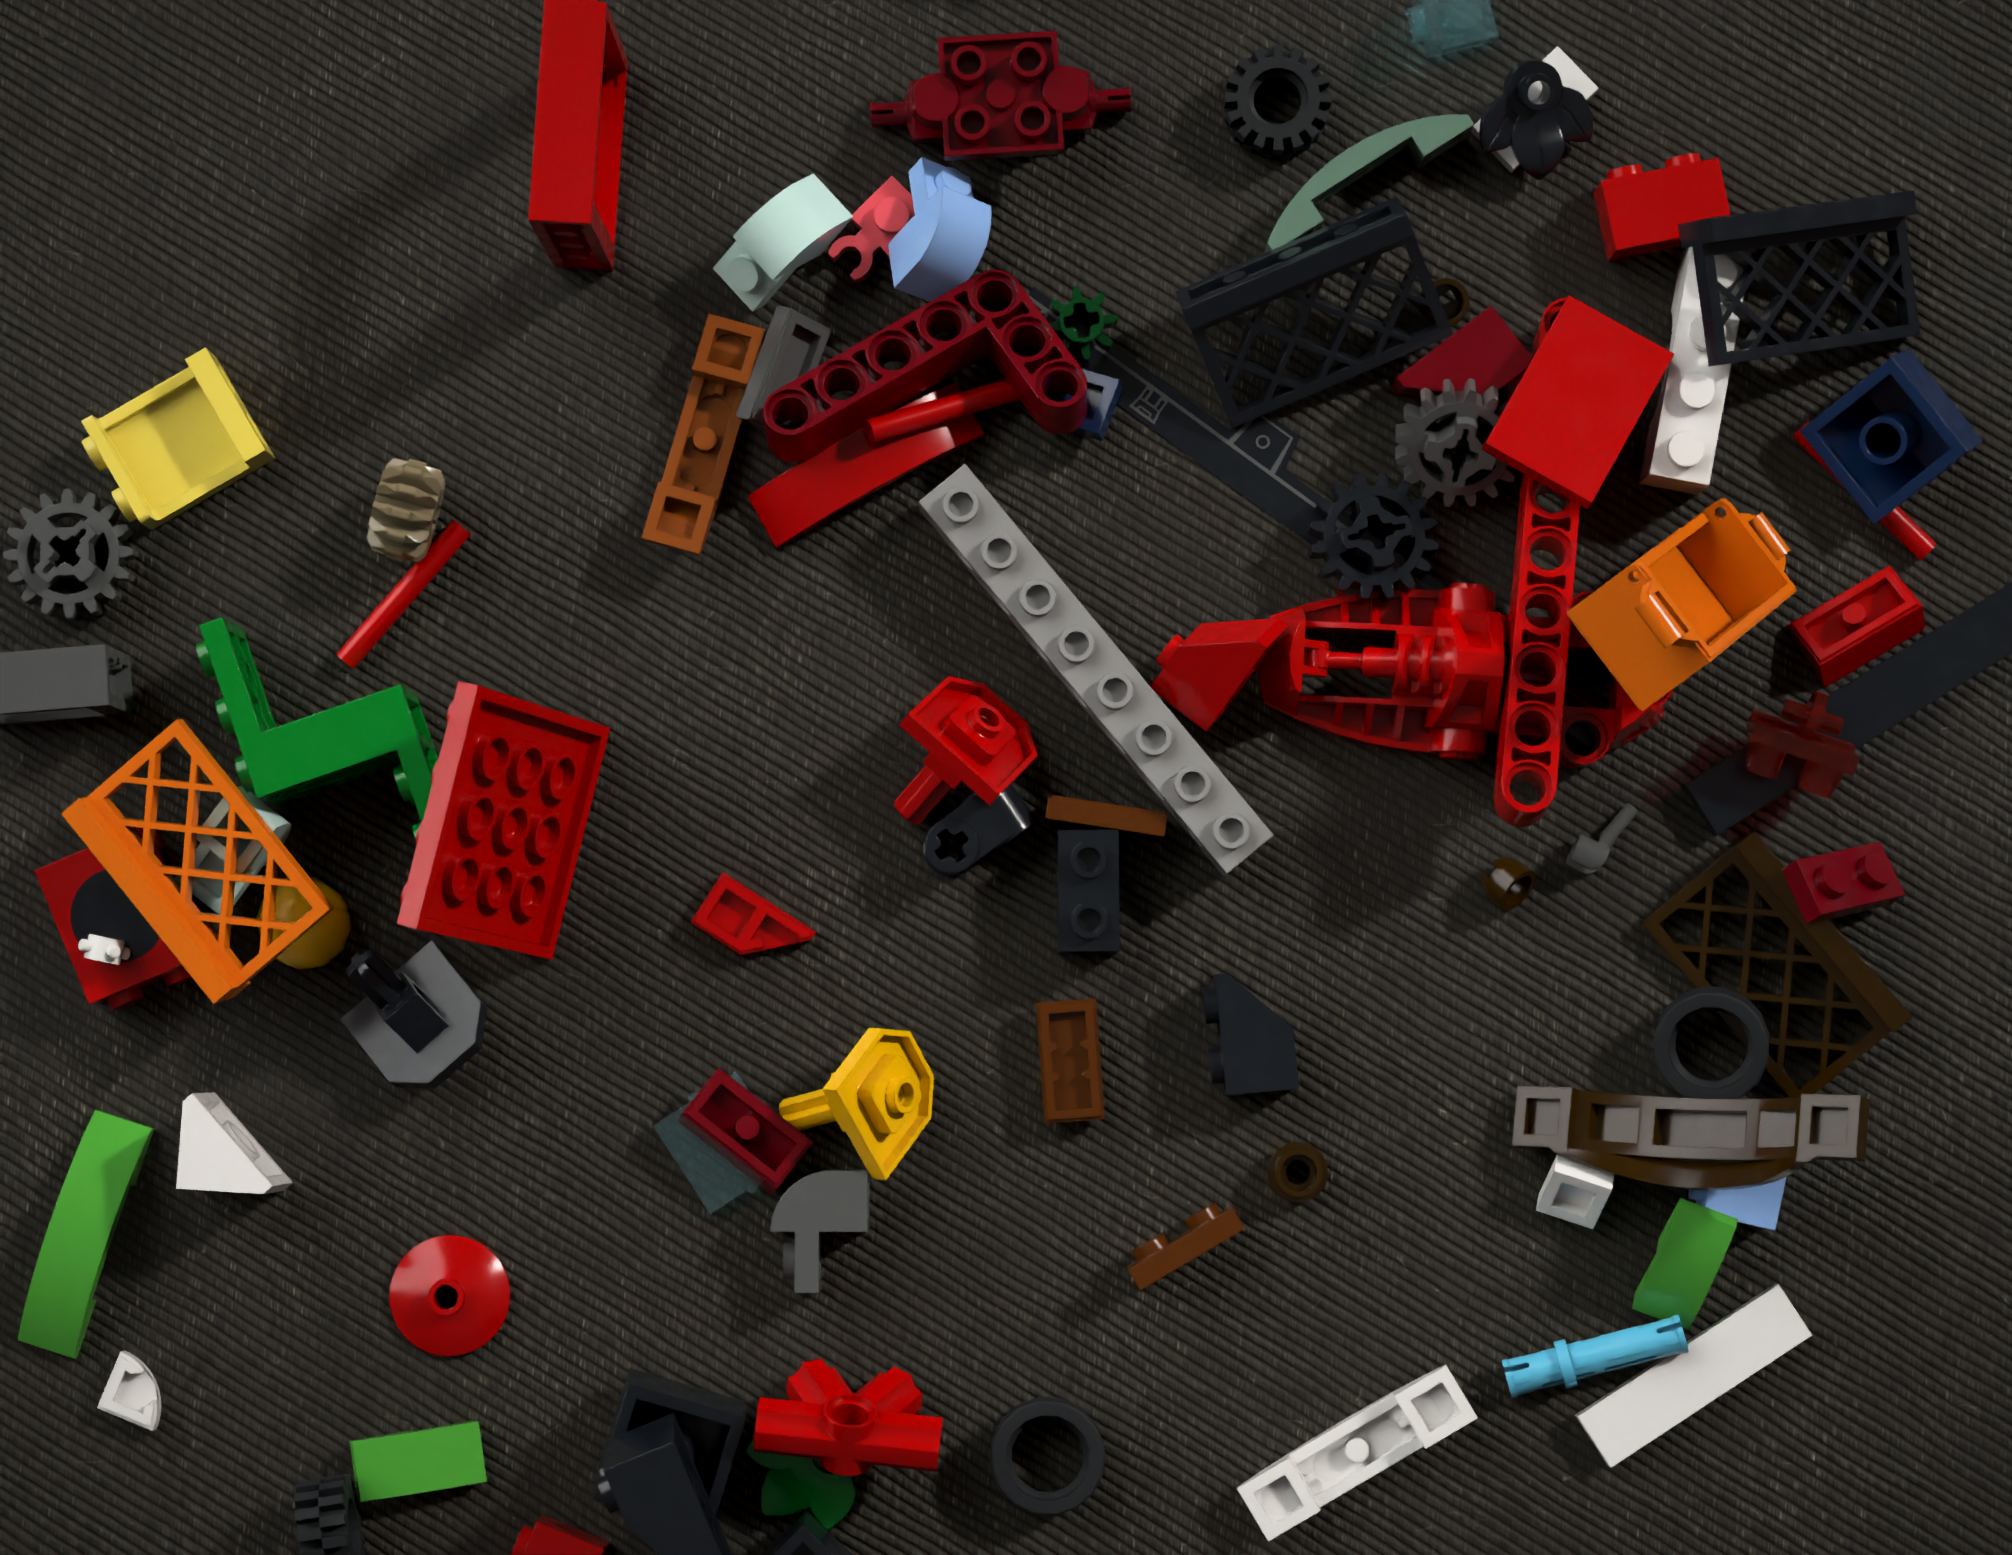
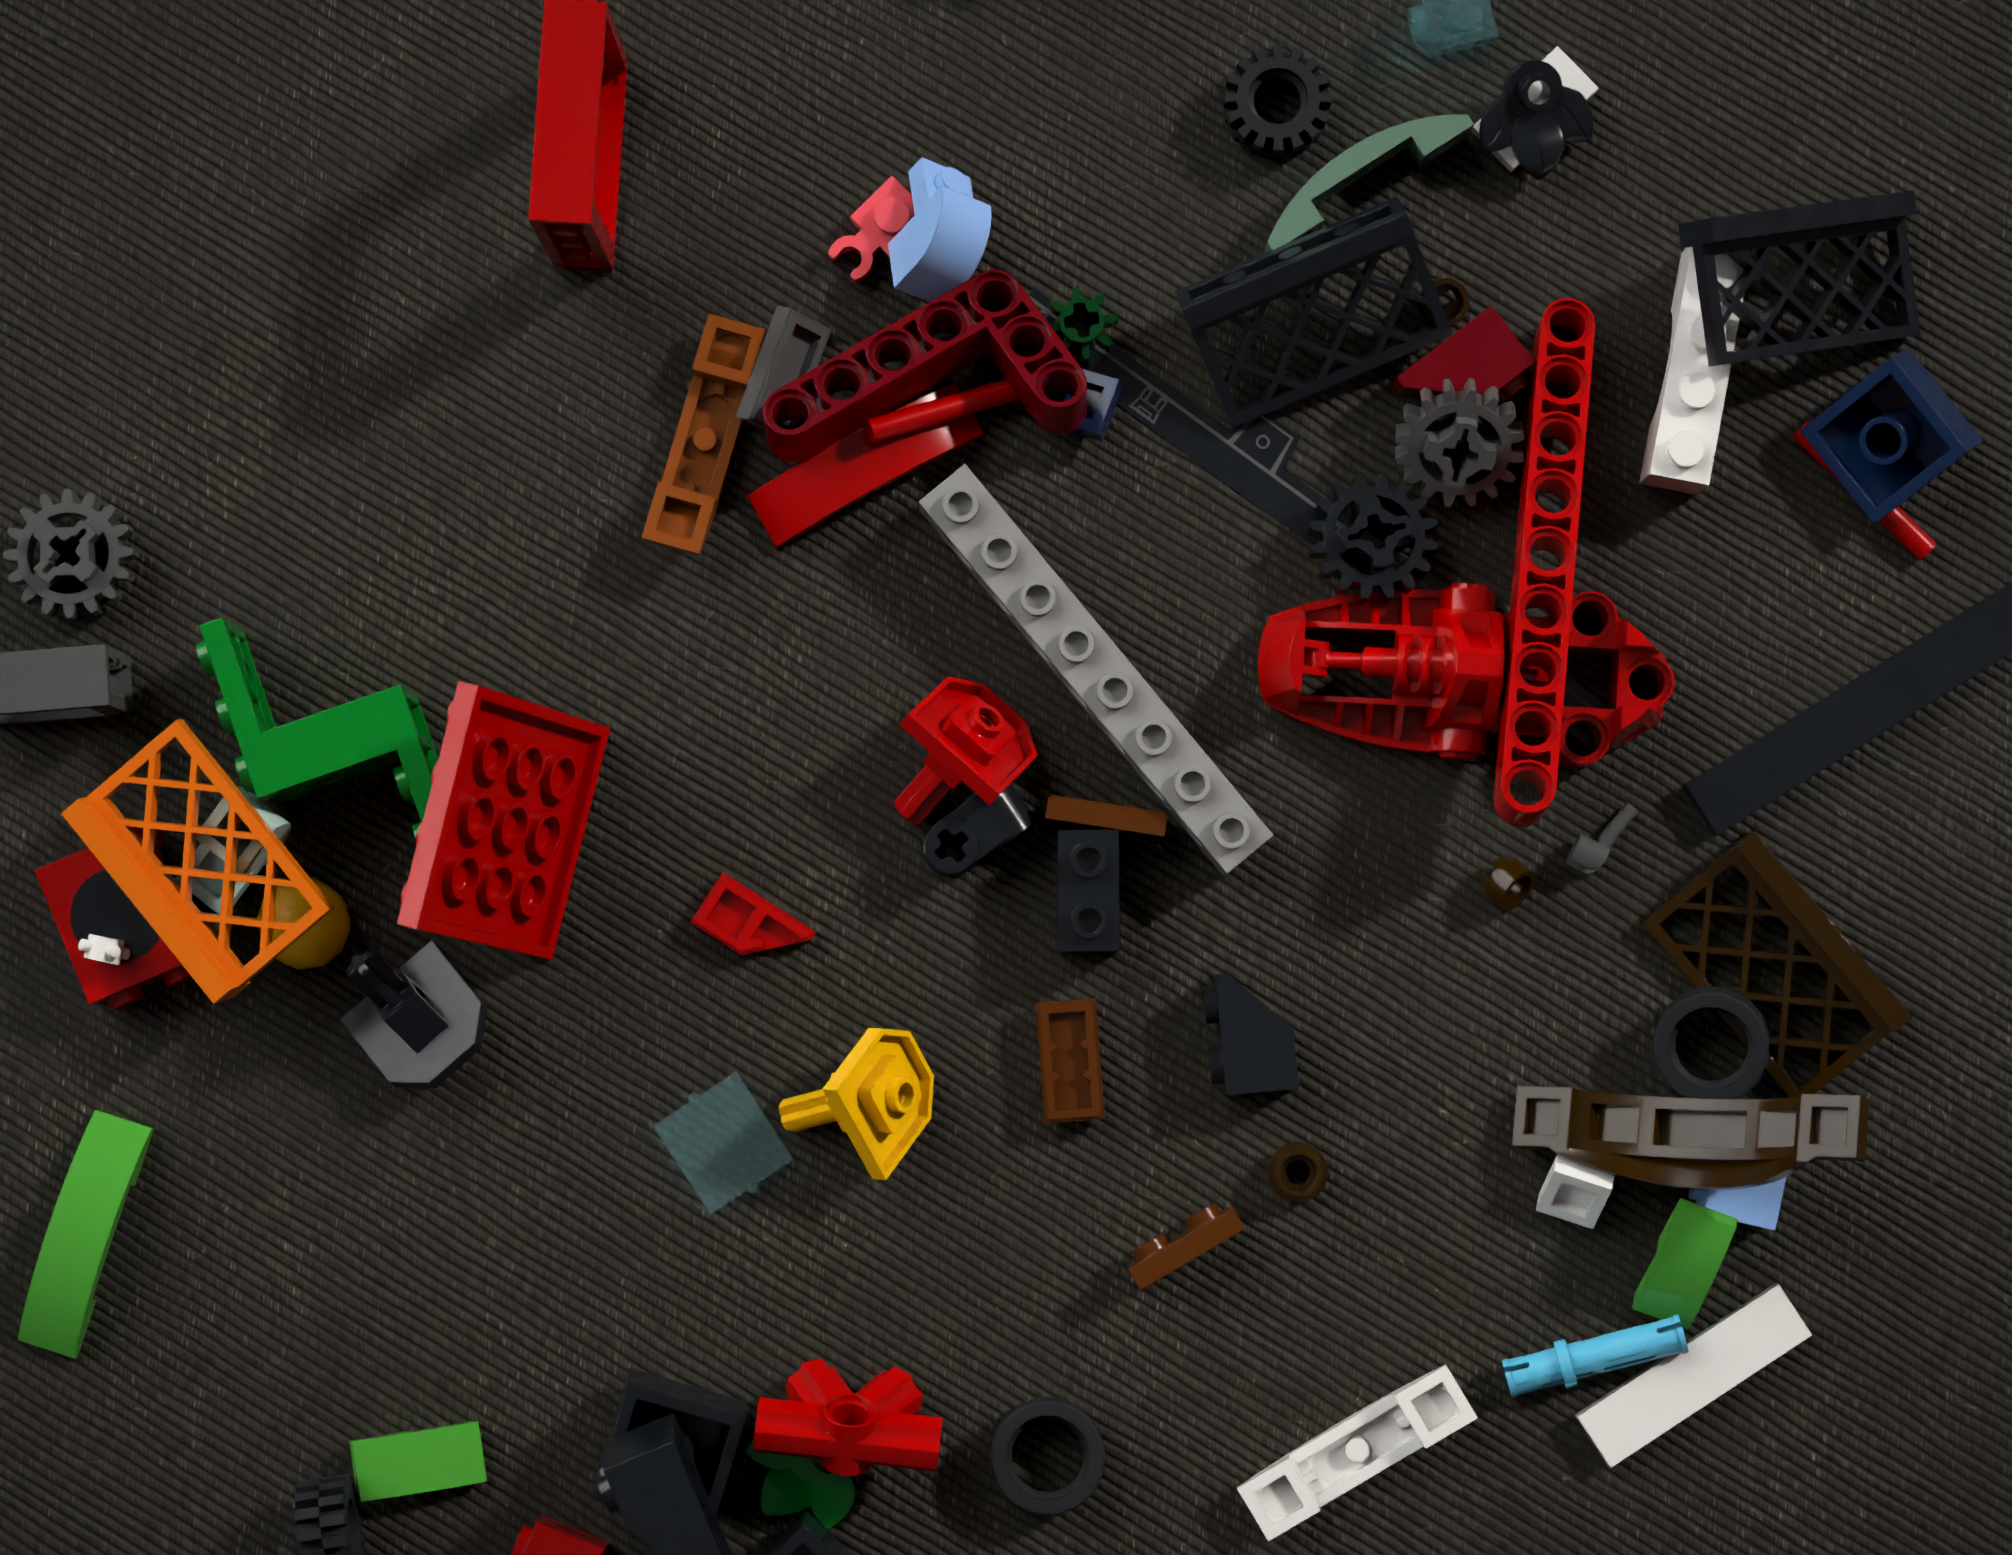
(132, 1392): white tile -> none
(177, 443): light yellow panel -> none
(221, 1152): white slope -> none
(402, 595): red bar -> none
(406, 510): dark tan gear -> none
(480, 1287): red dish -> none
(745, 1131): dark red slope -> none
(780, 238): light aqua brick -> none
(817, 1204): dark grey brick -> none
(1000, 98): dark red piece -> none
(1213, 666): red slope -> none
(1577, 402): red tile -> none
(1643, 209): red brick -> none
(1685, 600): orange container -> none
(1825, 755): clear red hips -> none
(1843, 882): dark red plate -> none
(1858, 625): red slope -> none

